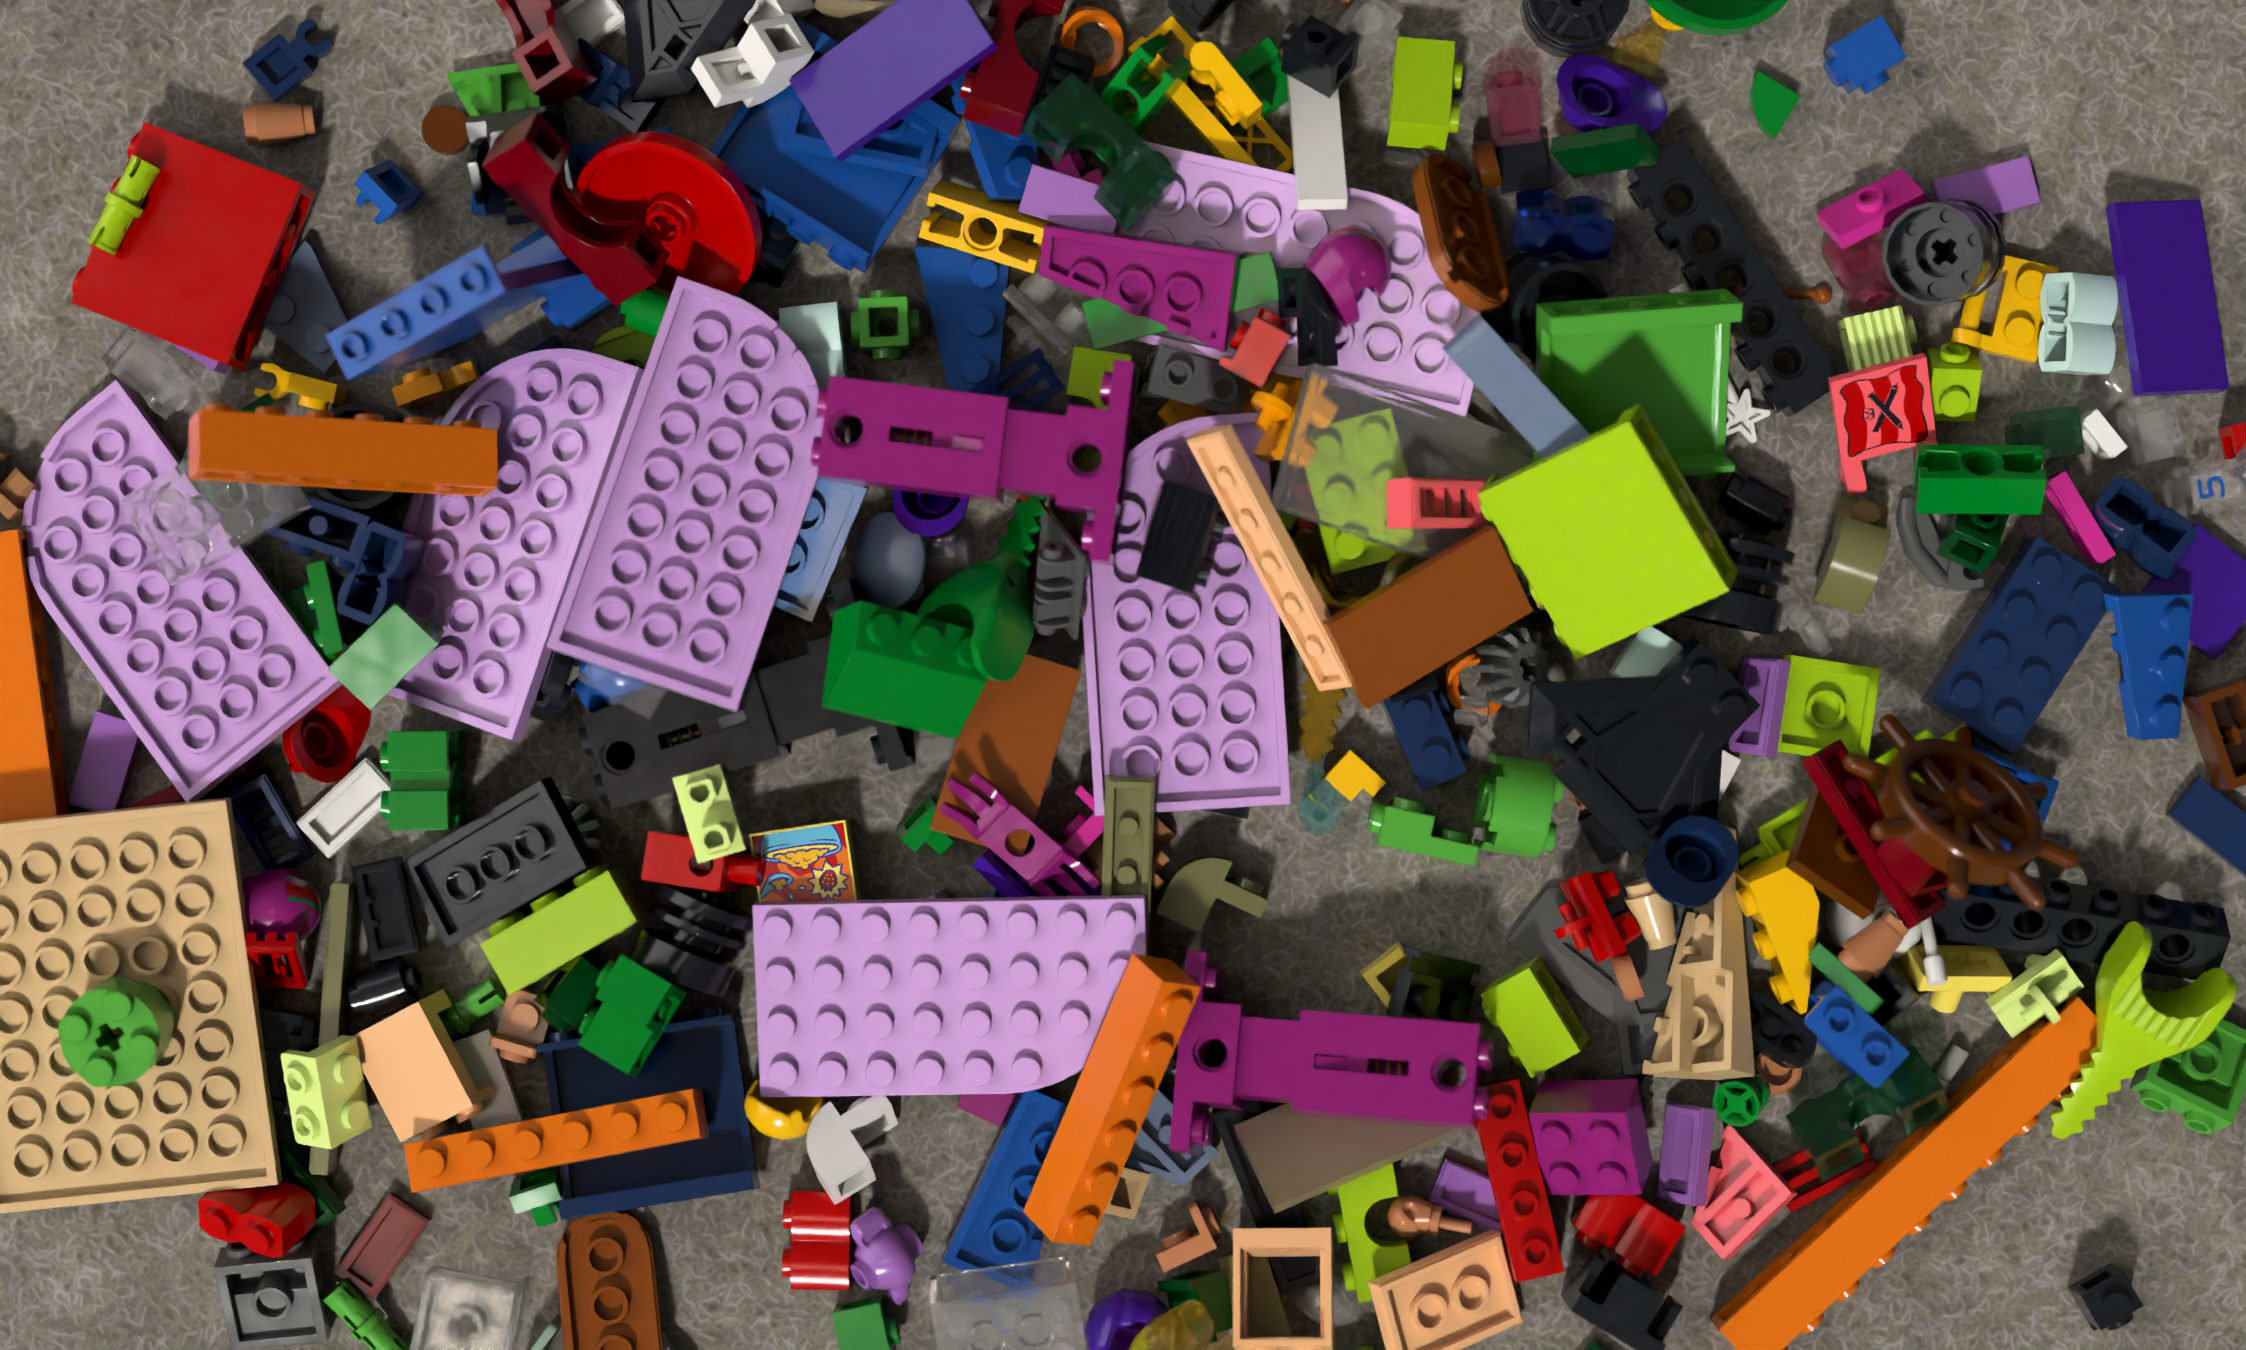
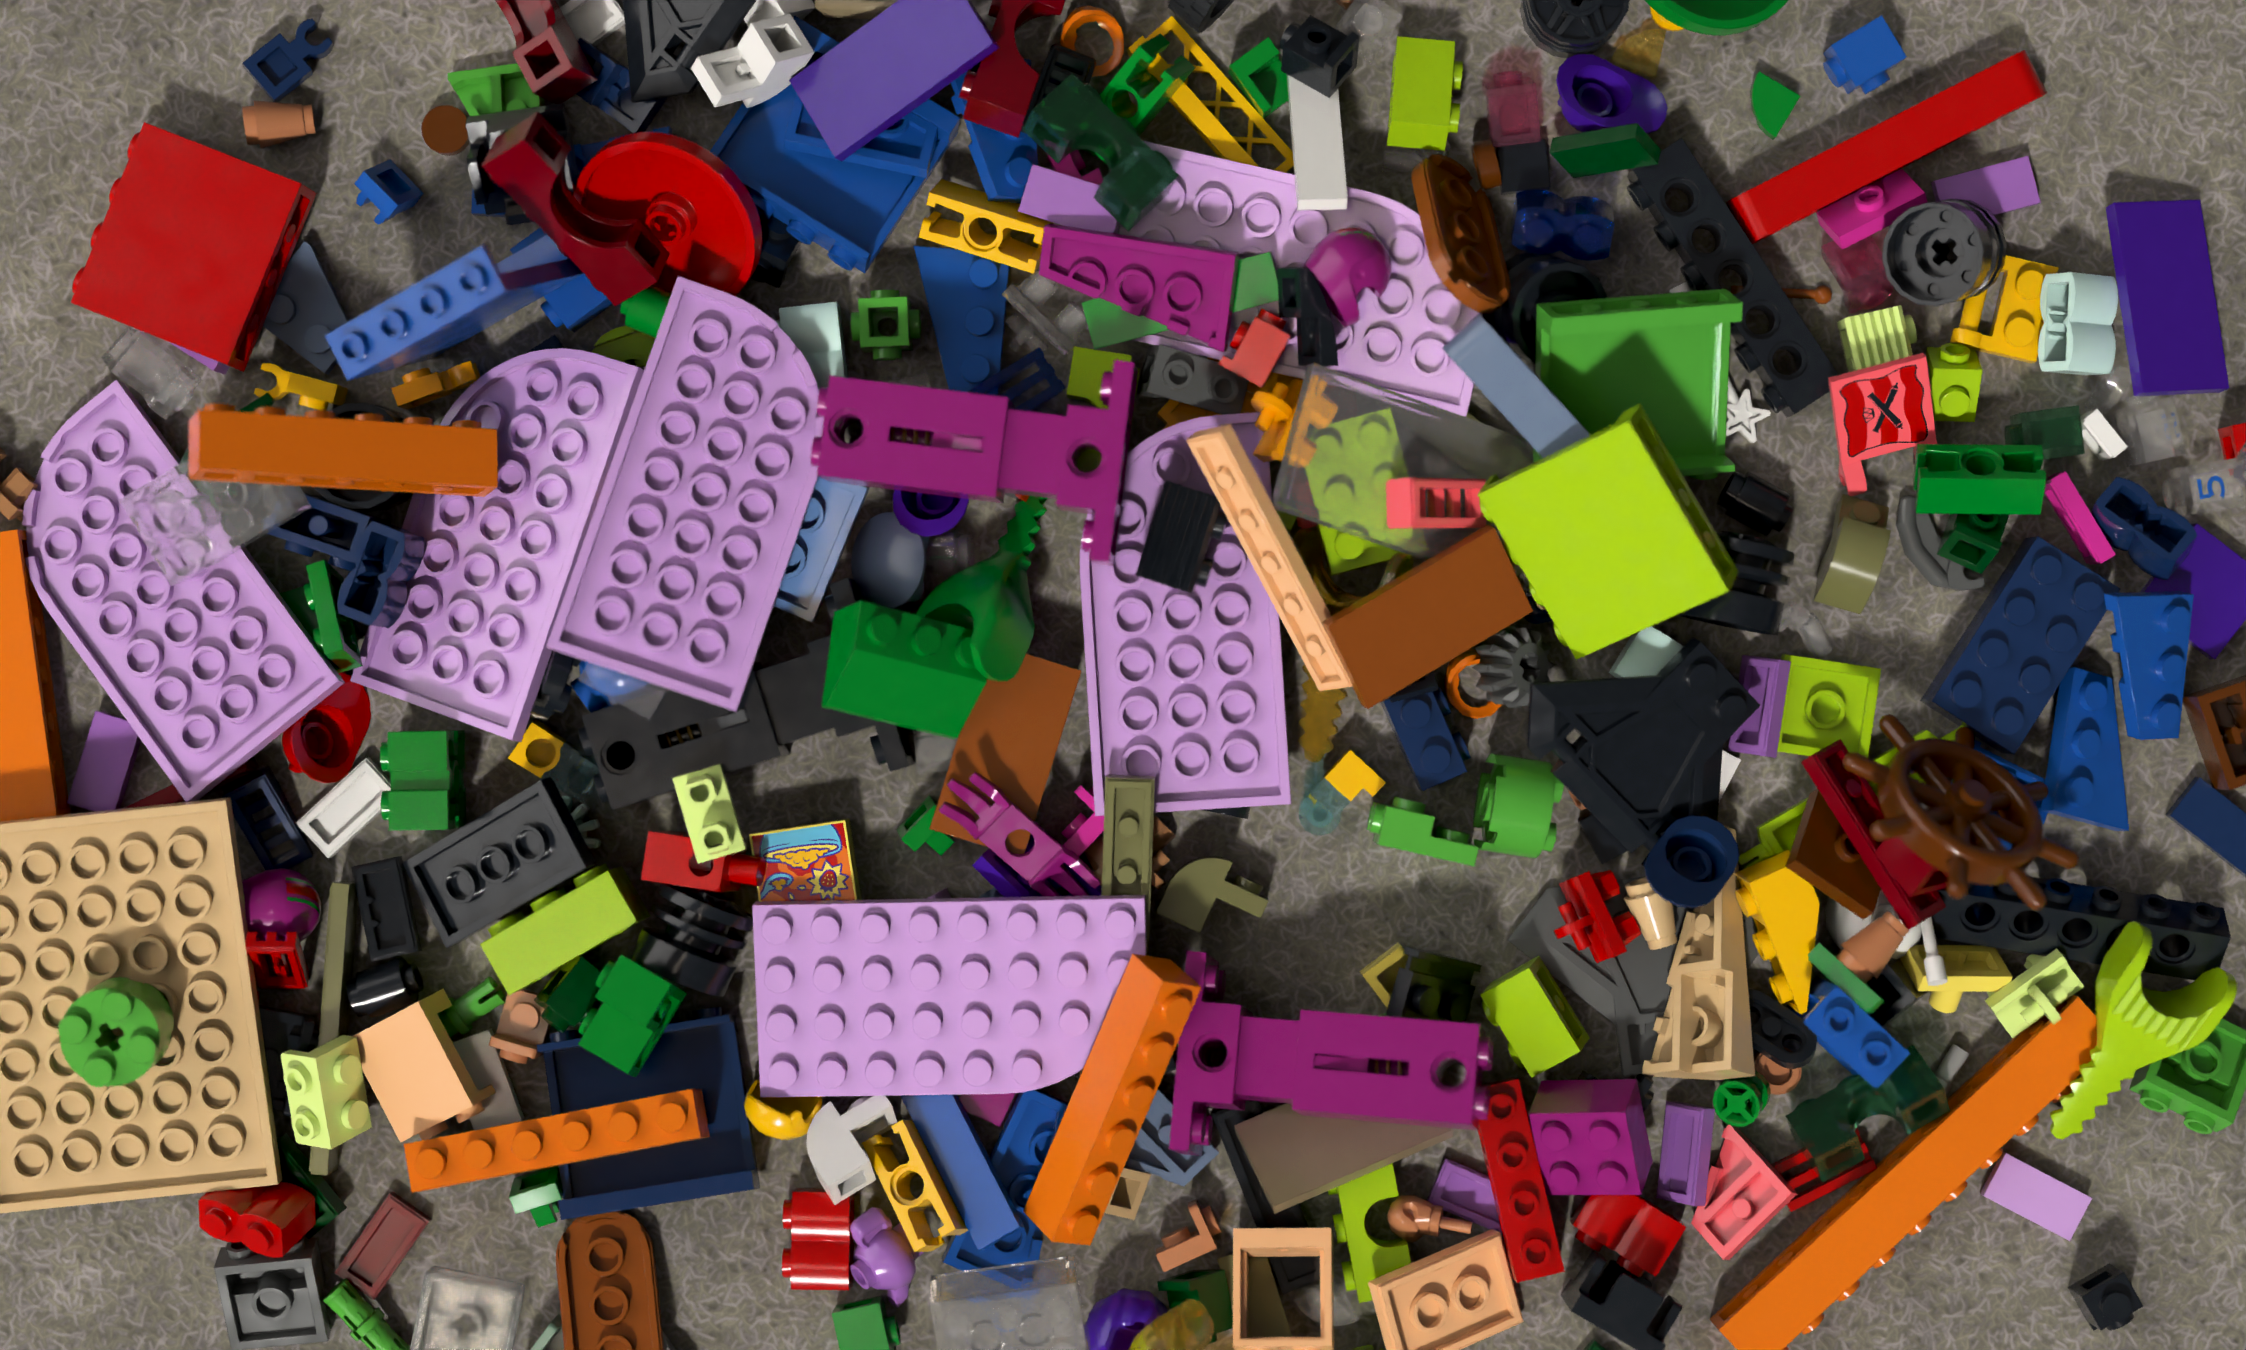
(123, 205): lime pin -> none
(385, 654): panel -> none
(552, 756): none -> leg
(896, 1183): none -> yellow piece
(964, 1167): none -> blue tile
(1059, 579): dark grey hinge -> none
(1233, 96): yellow plate -> none
(1475, 713): clear hand -> none
(1627, 977): nougat tile -> none
(1887, 147): none -> red beam
(2036, 1196): none -> lavender tile
(2085, 754): none -> blue wing

